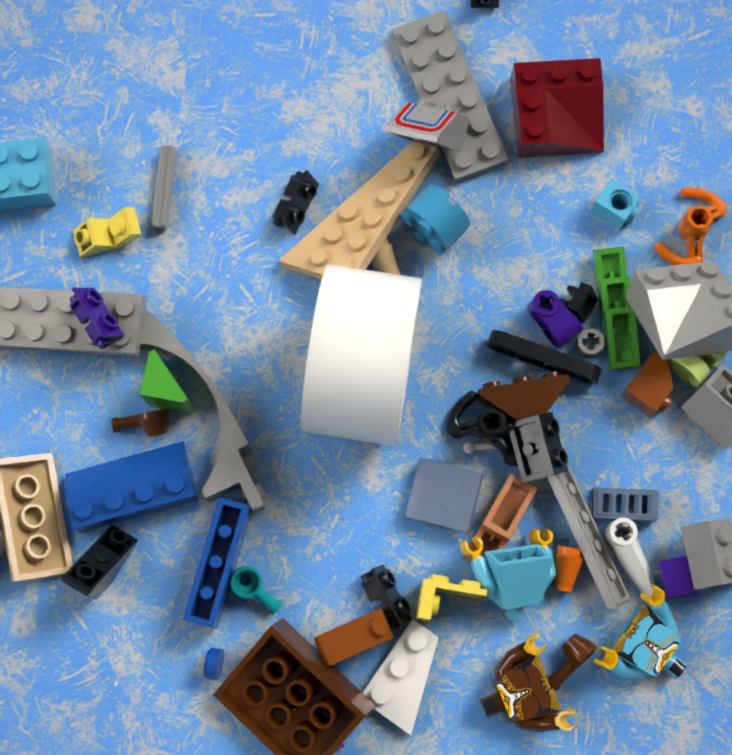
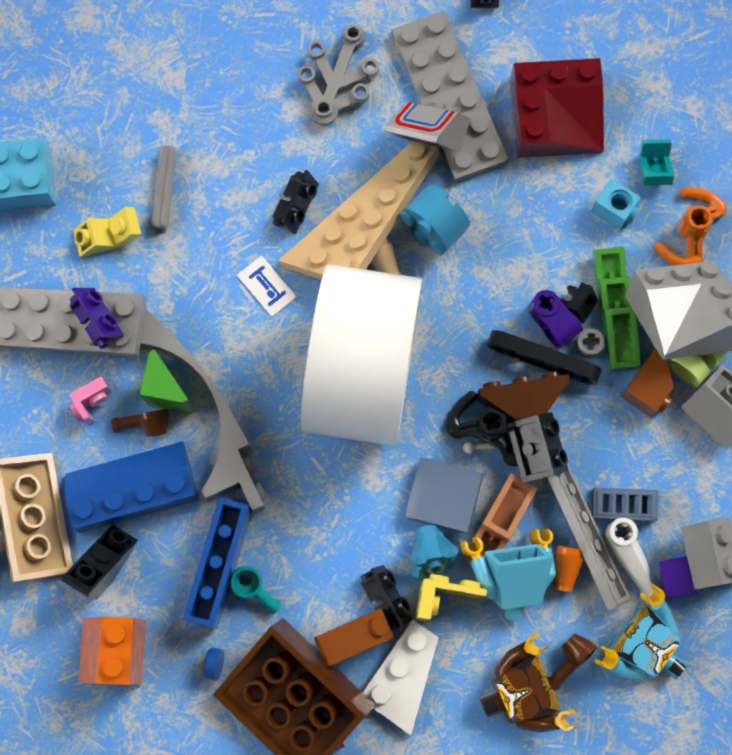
(90, 394): none -> bright pink bracket
(112, 650): none -> orange slope
(266, 285): none -> white sticker
(336, 78): none -> light grey plant
(431, 552): none -> dark azure rock
(655, 162): none -> teal bracket

